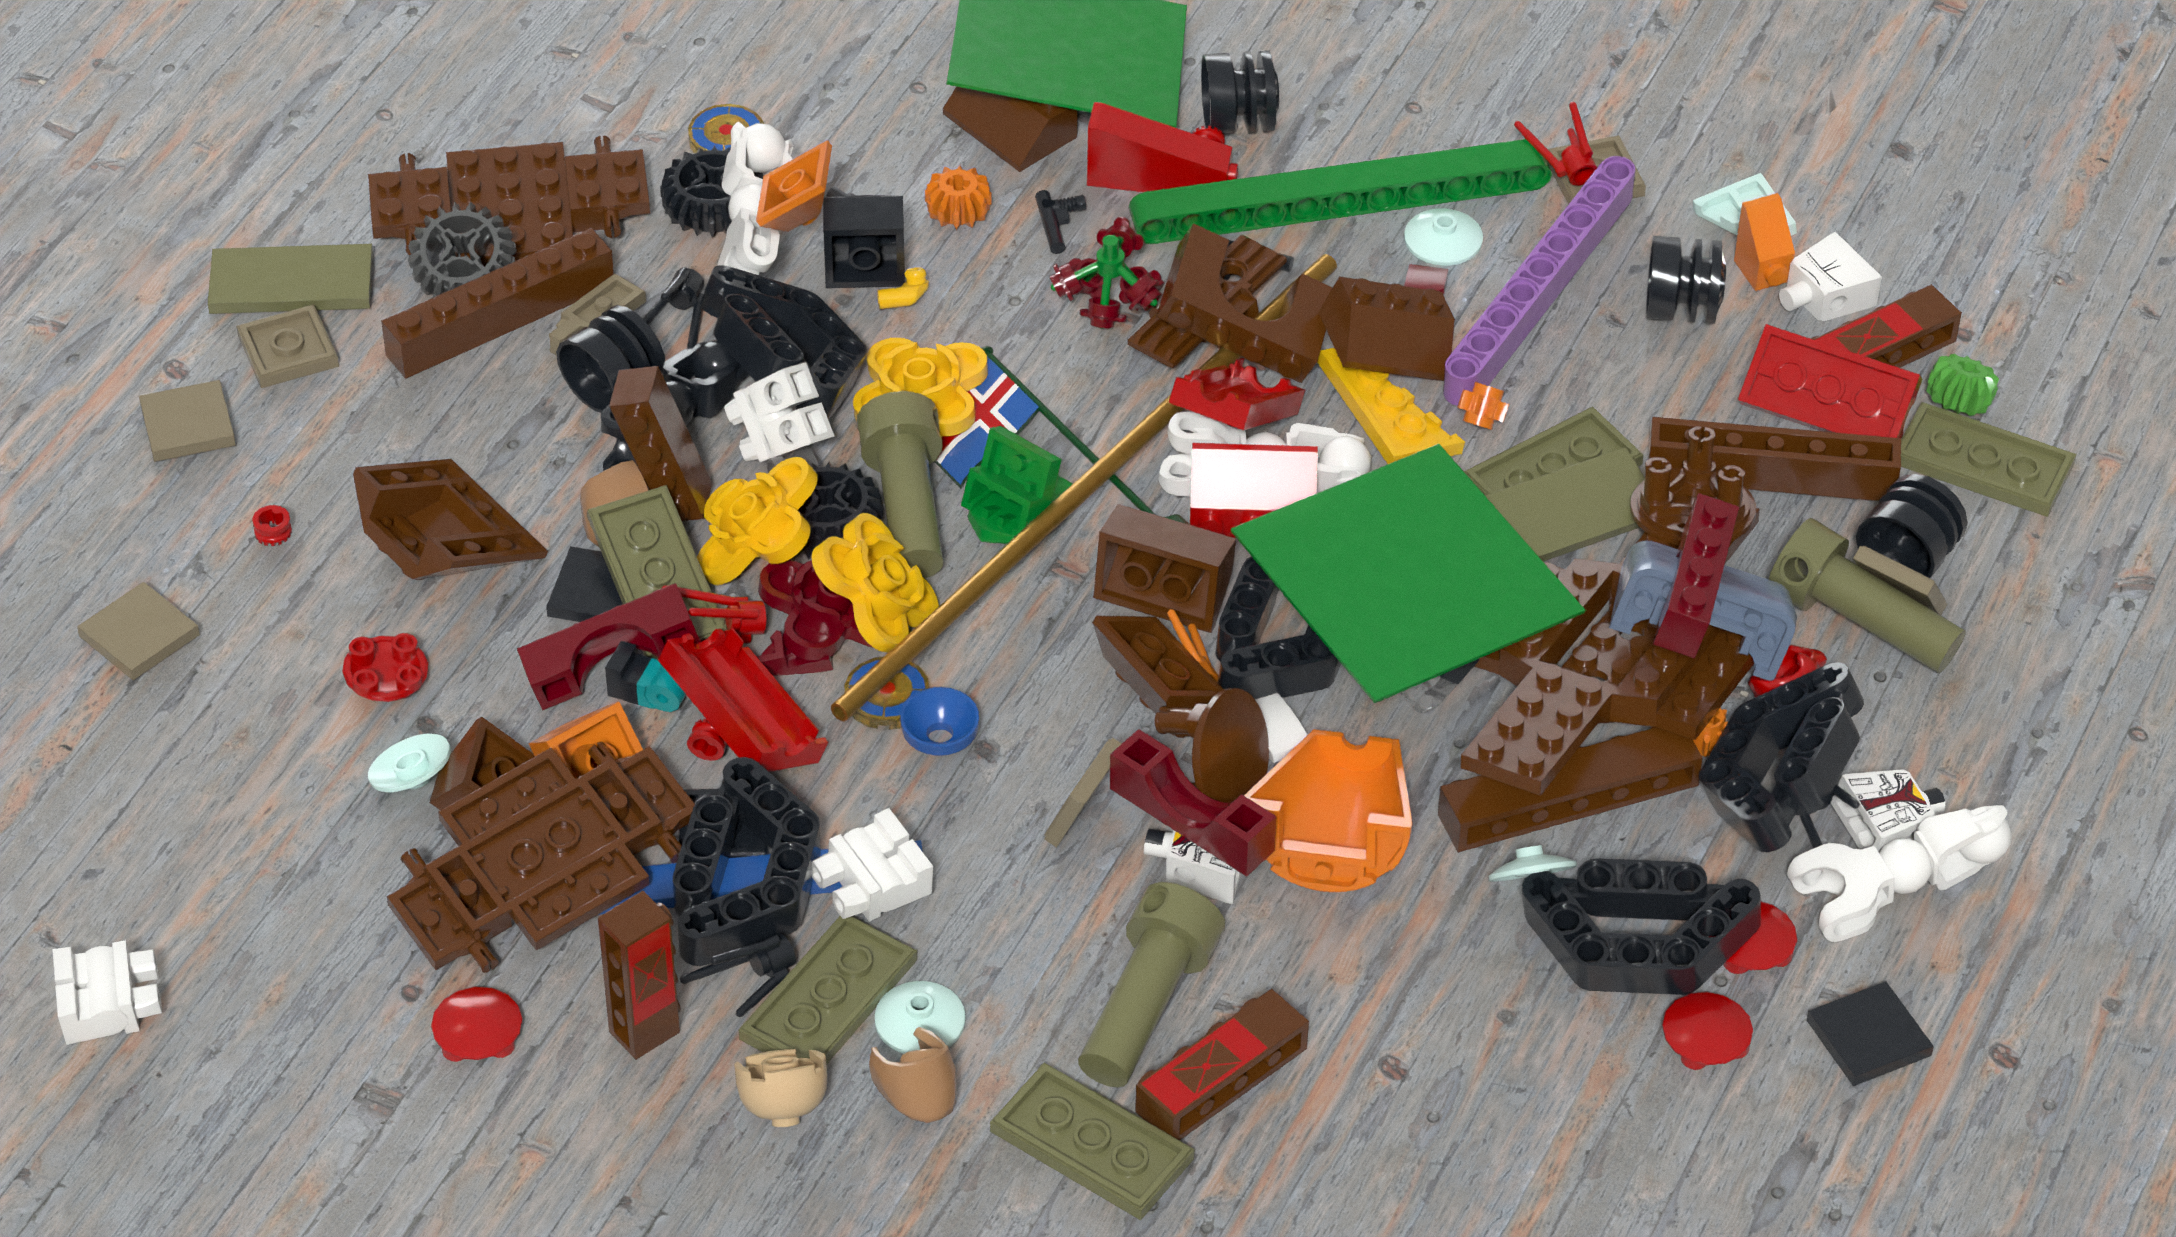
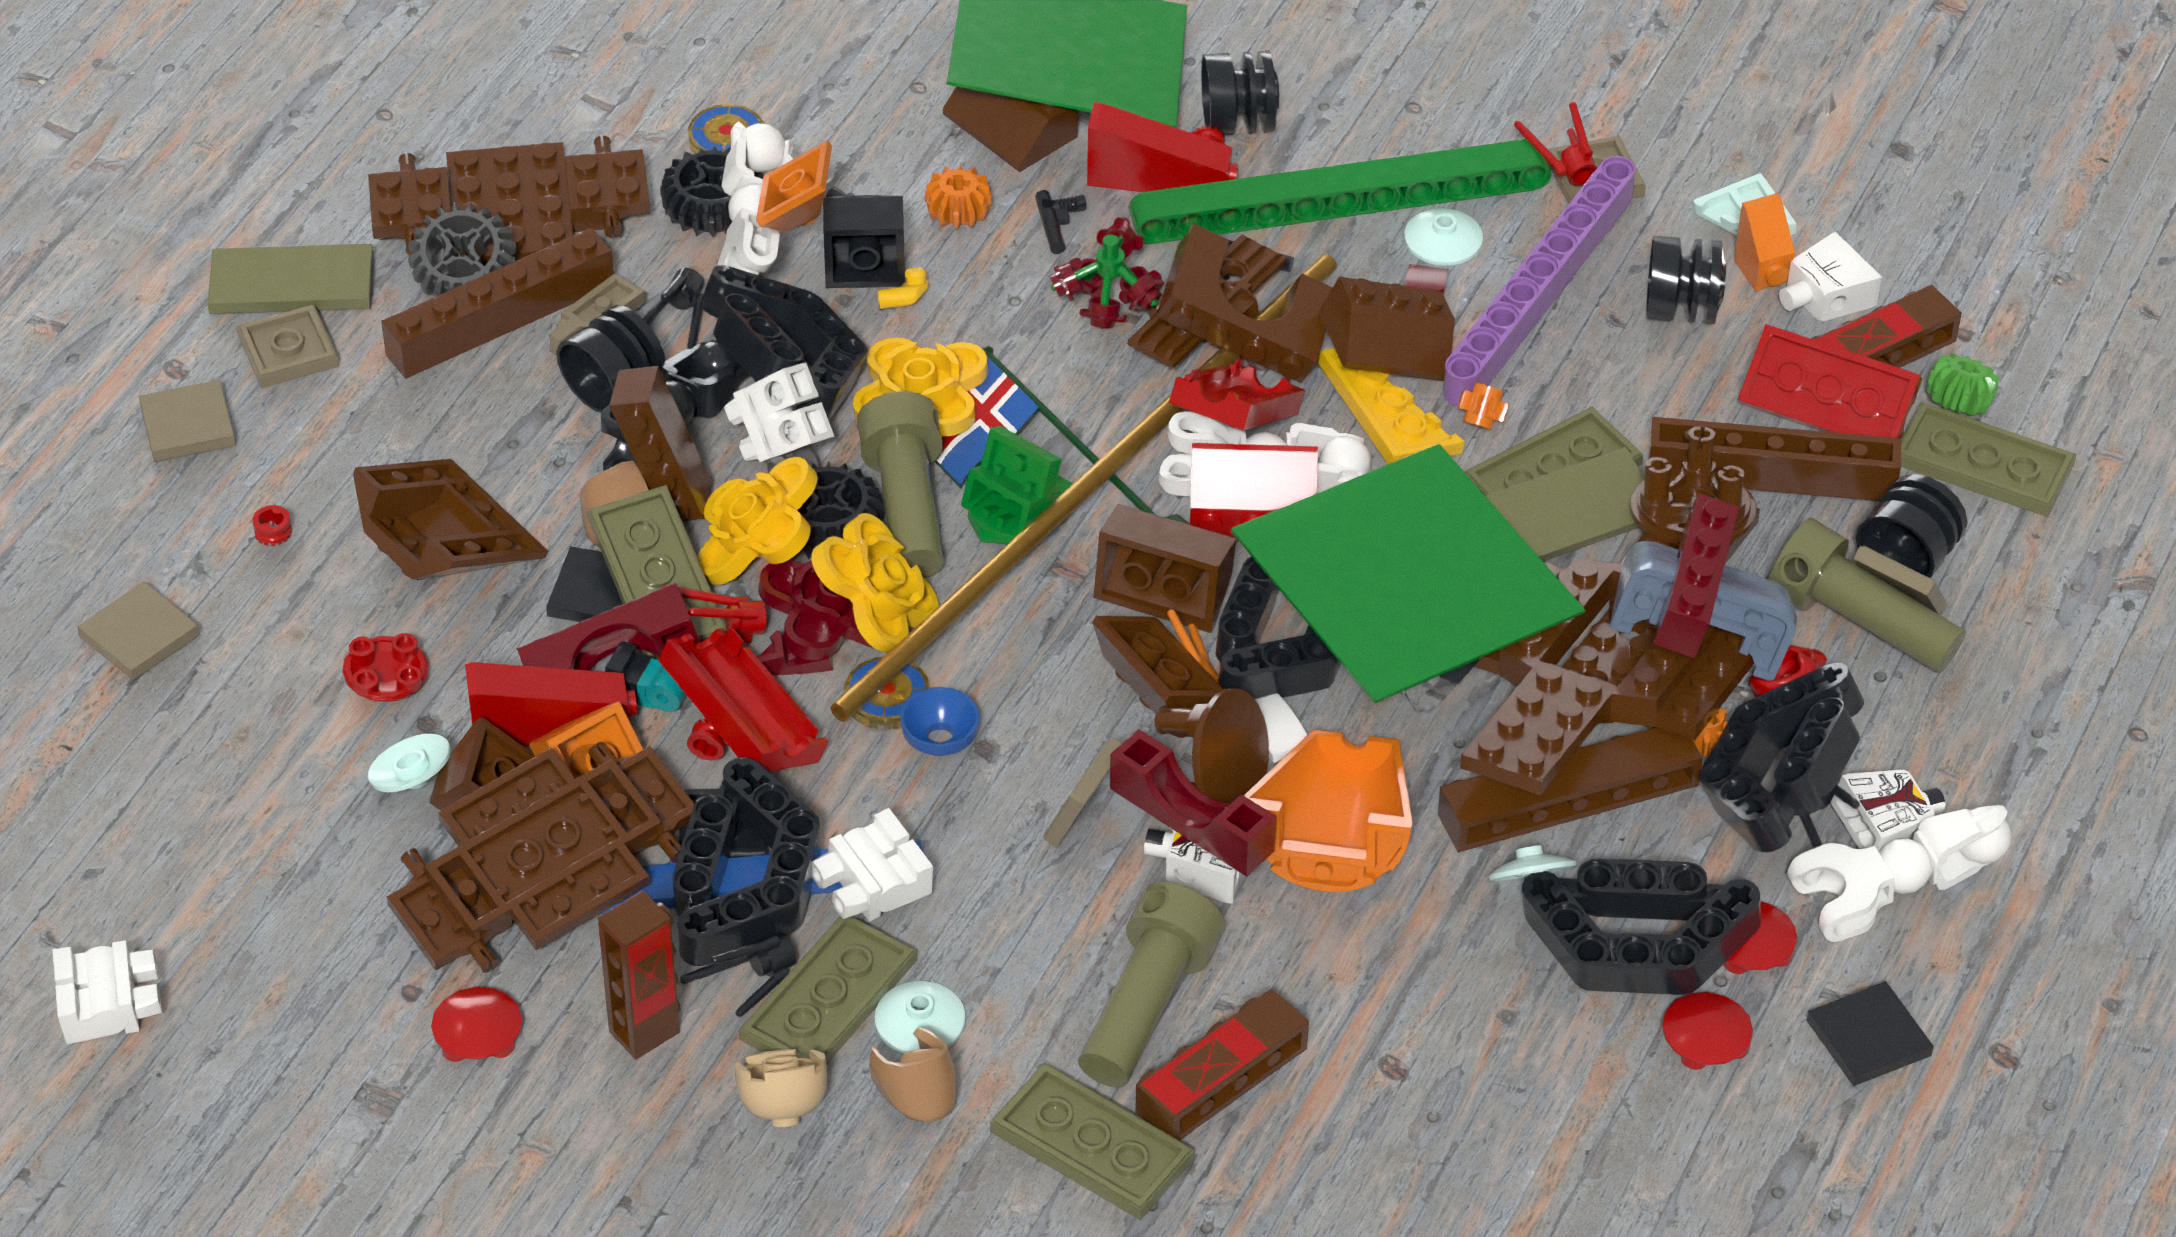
(536, 700): none -> red slope

